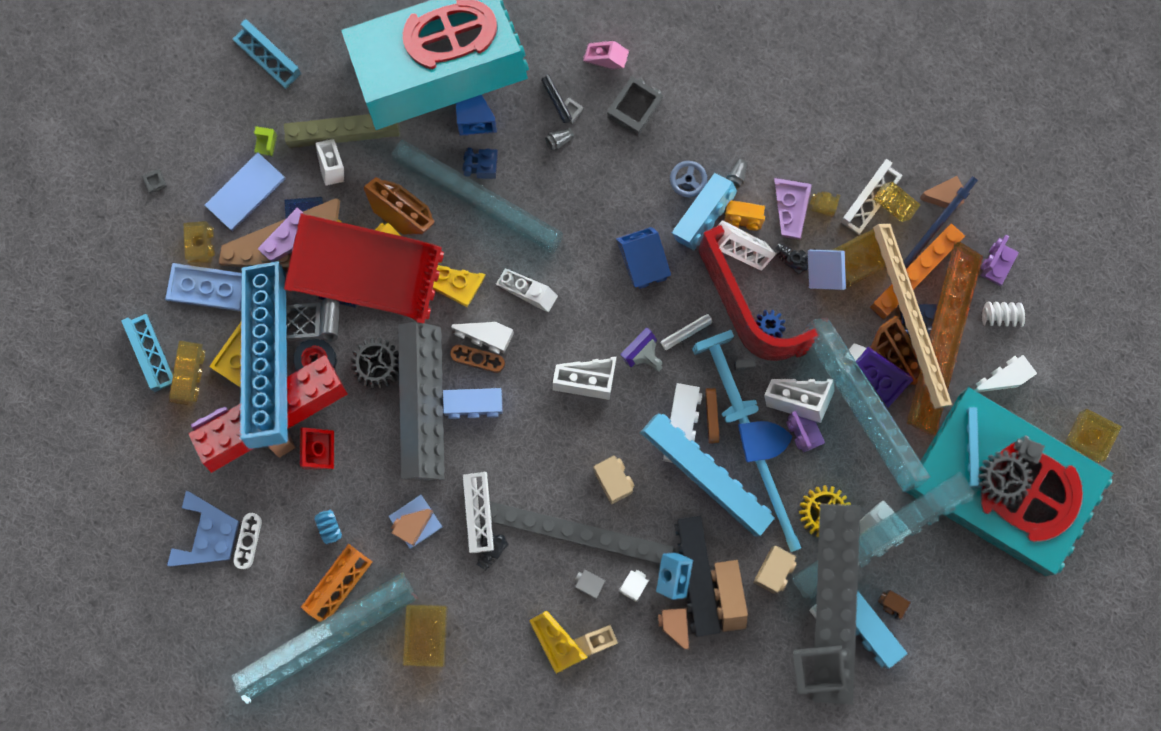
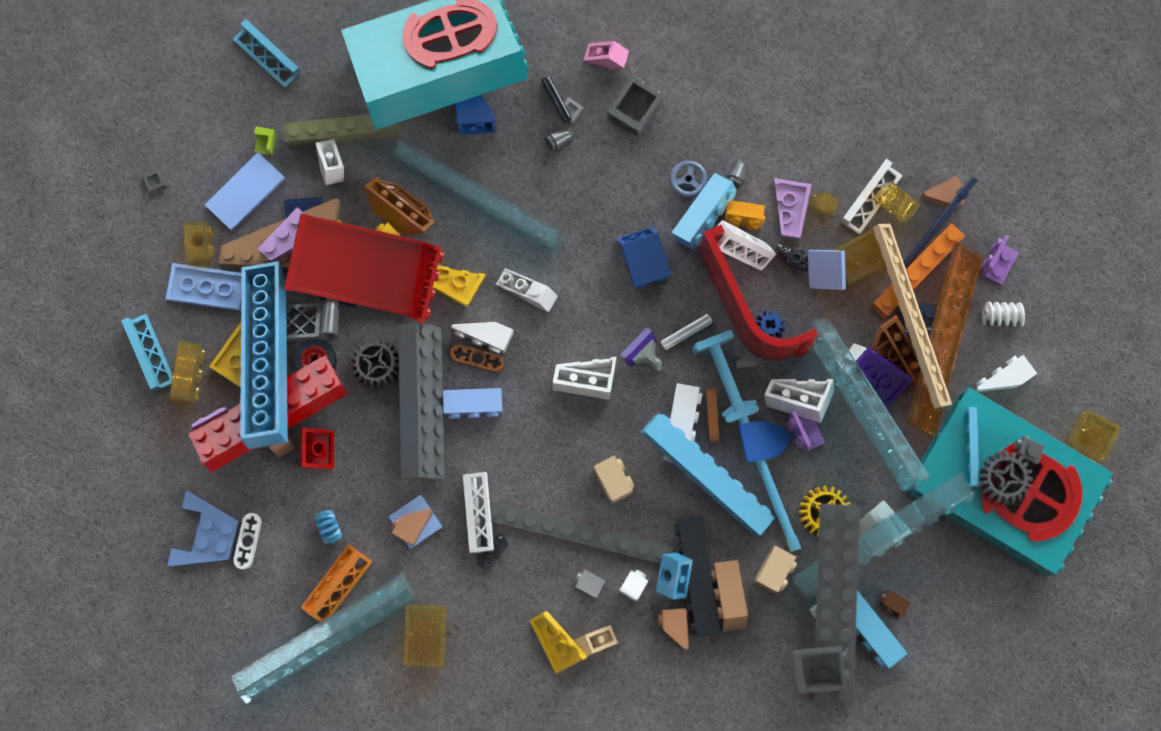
(486, 162): dark blue plate -> none

